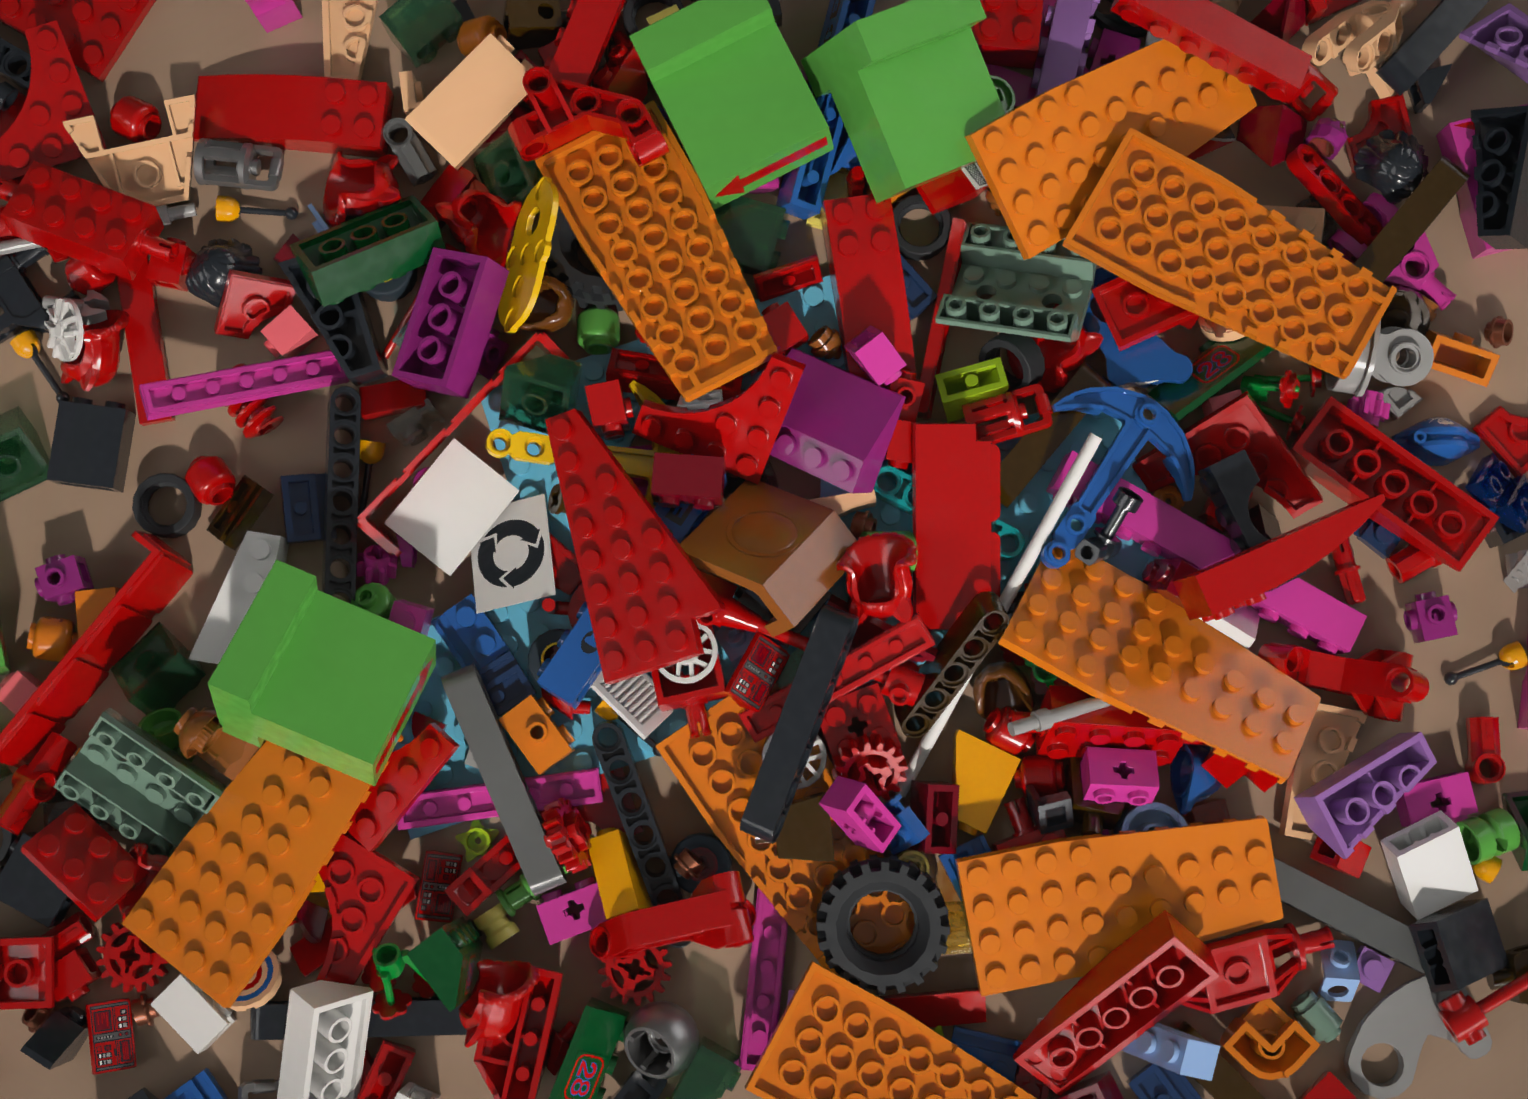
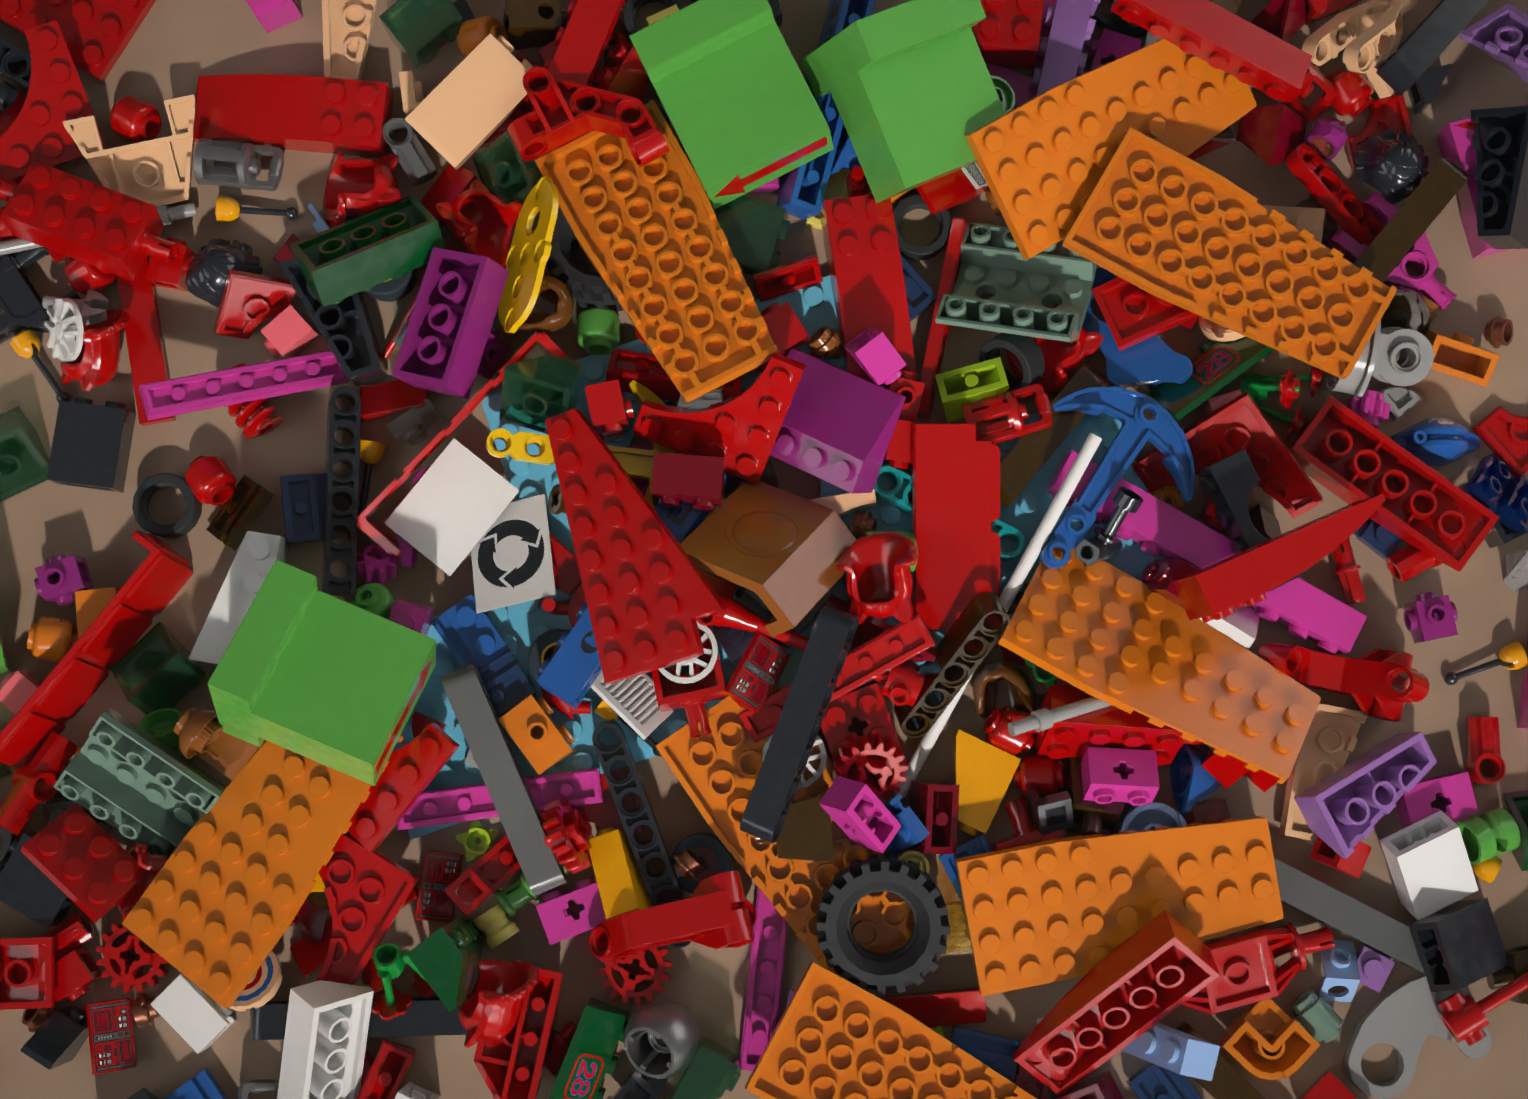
(1353, 92): none -> red head

